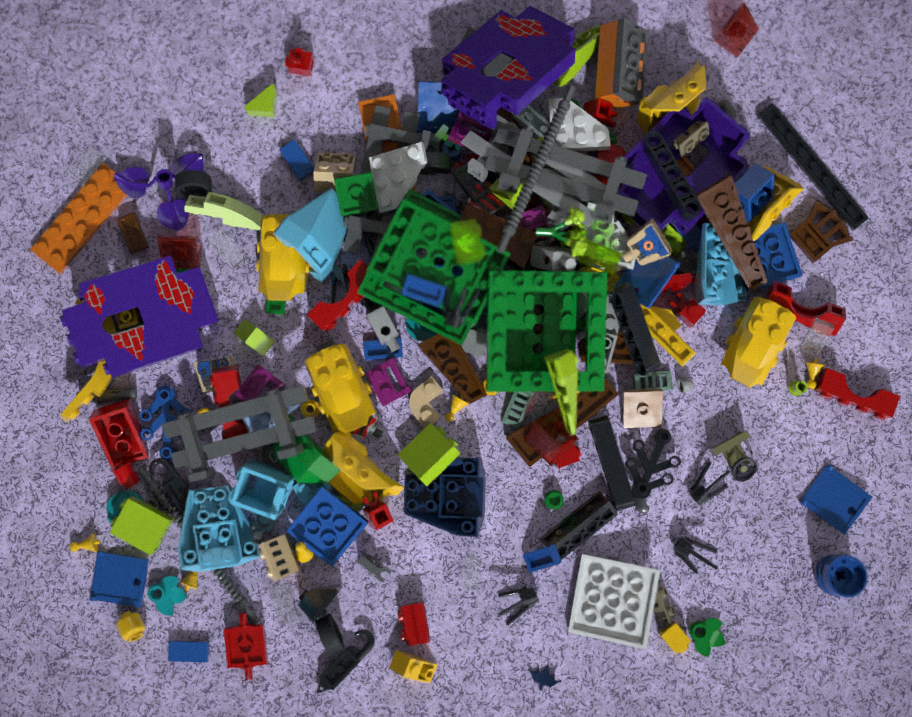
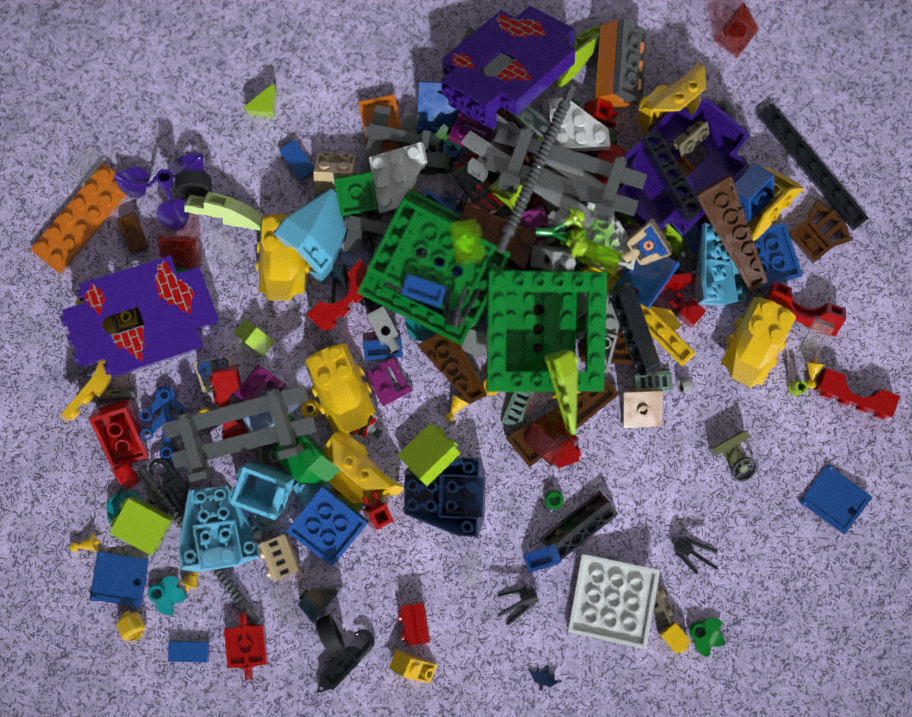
(275, 307): green tile -> none
(300, 62): red brick -> none
(302, 553): yellow piece -> none
(370, 564): dark grey plate -> none
(420, 401): tan plate -> none
(611, 463): black beam -> none
(641, 505): dark grey arm -> none
(650, 467): black plant -> none
(702, 494): black plant -> none
(851, 575): blue wheel -> none

